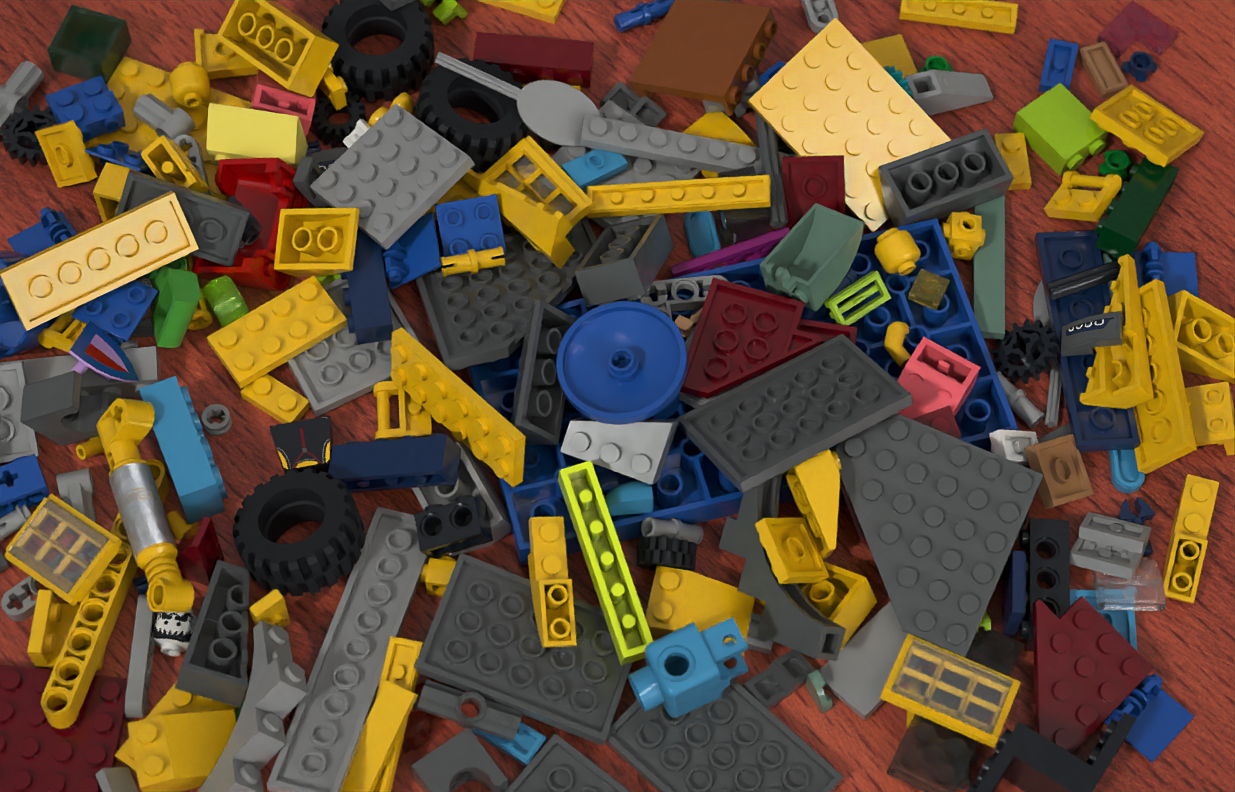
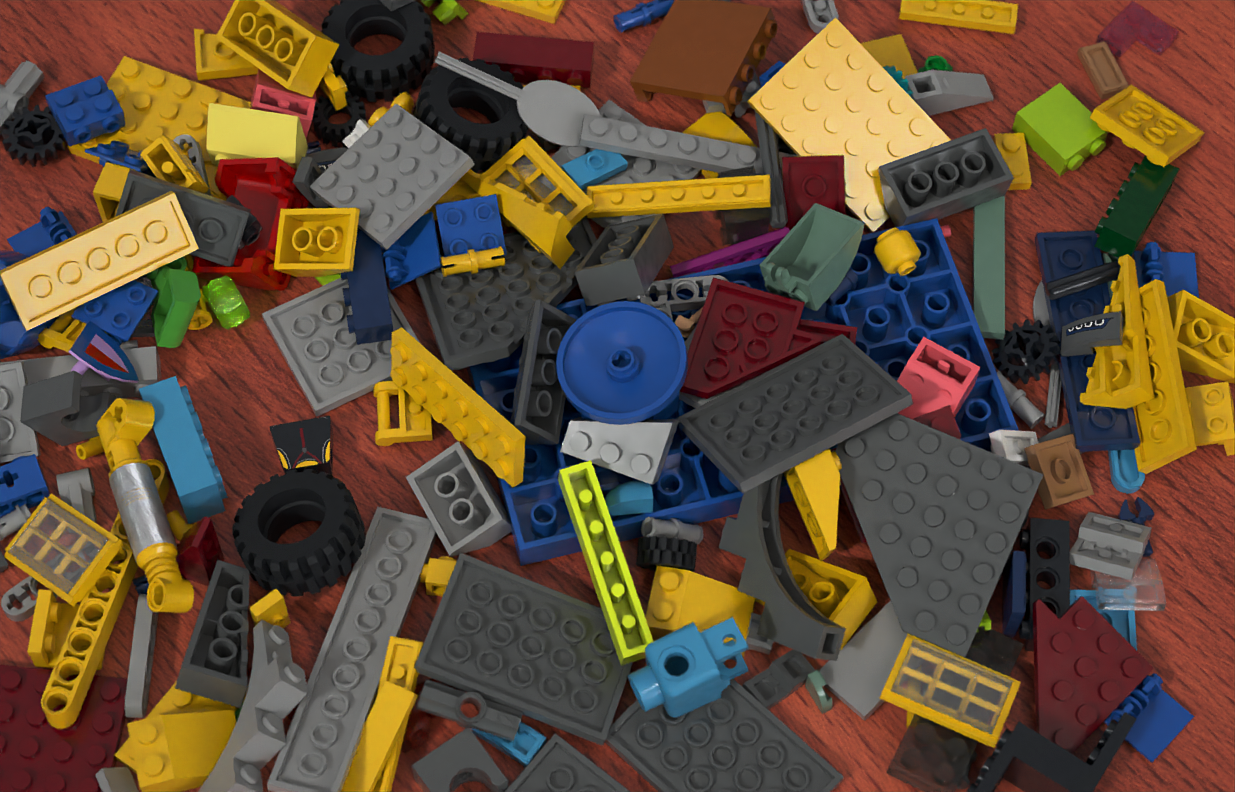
(66, 154): yellow plate -> none
(89, 44): clear green piece -> none
(162, 117): light grey piece -> none
(173, 631): white head -> none
(190, 84): yellow head -> none
(215, 428): light grey bush -> none
(276, 399): yellow plate -> none
(277, 331): yellow plate -> none
(396, 463): dark blue brick -> none
(453, 534): black brick -> none
(550, 583): yellow slope -> none
(640, 108): dark grey slope -> none
(701, 233): dark azure tile -> none
(791, 550): yellow plate -> none
(836, 312): lime tile -> none
(894, 342): yellow arm -> none
(928, 289): clear yellow plate -> none
(963, 234): yellow brick -> none
(1058, 64): blue plate -> none
(1083, 204): yellow plate -> none
(1118, 158): green plate -> none
(1142, 60): dark blue plate -> none
(1188, 538): yellow slope -> none

